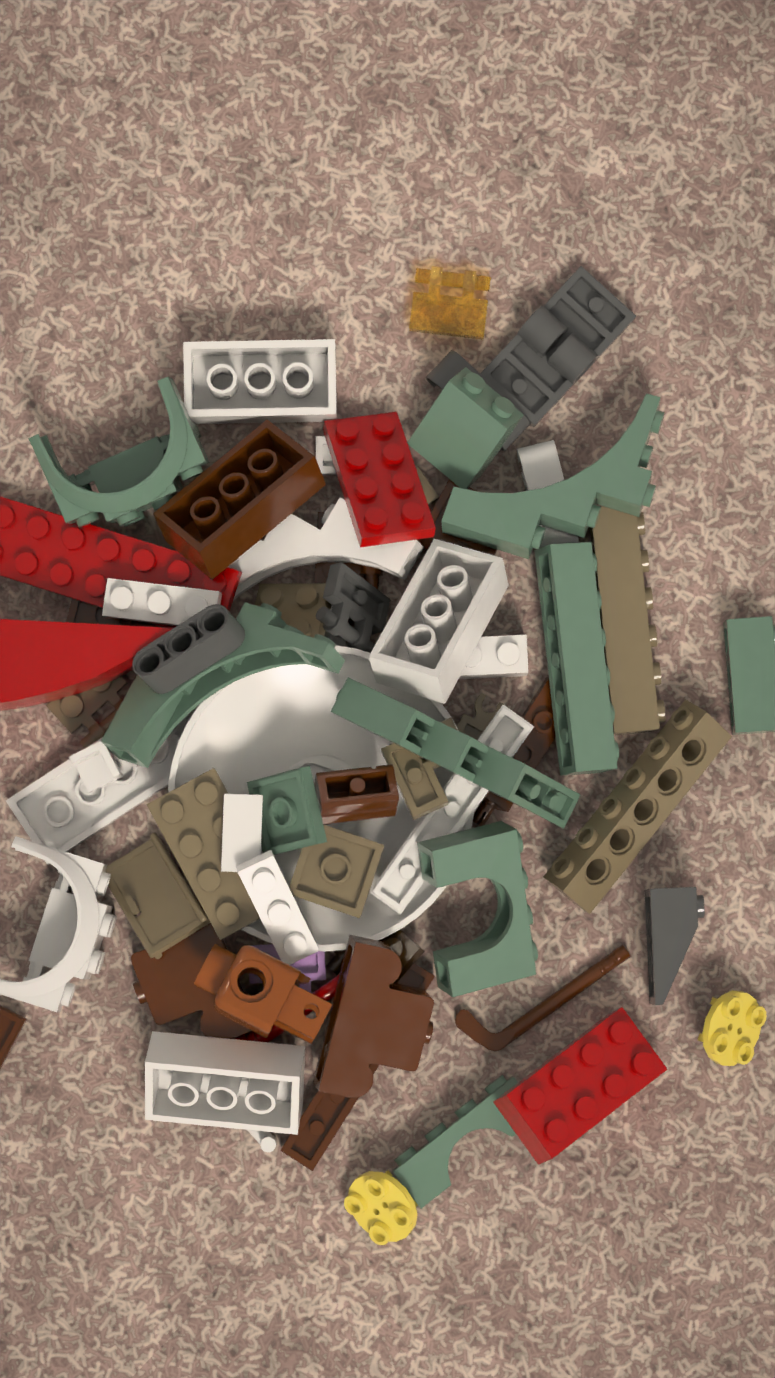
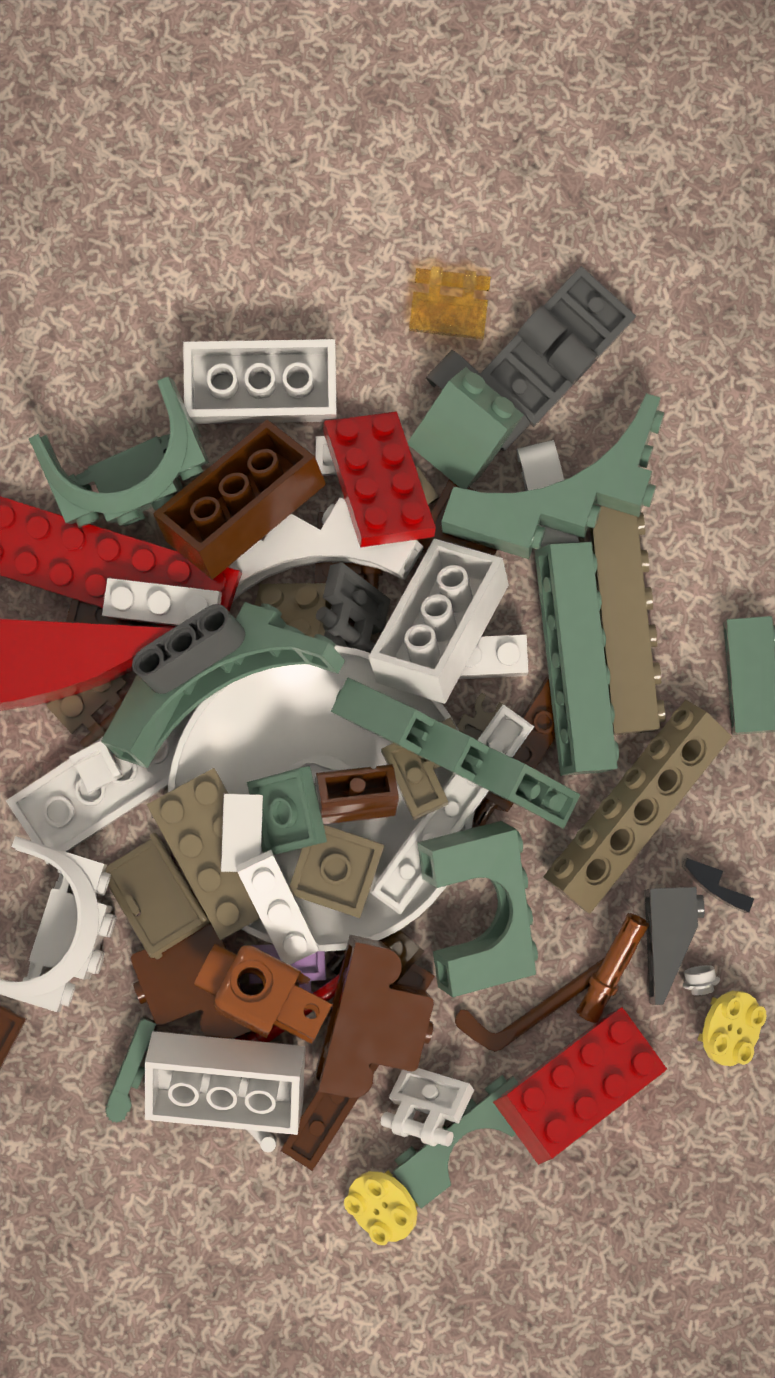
(130, 1072): none -> sand green hinge
(430, 1094): none -> white plate
(606, 980): none -> dark orange pin
(700, 979): none -> white plate
(709, 878): none -> black slope

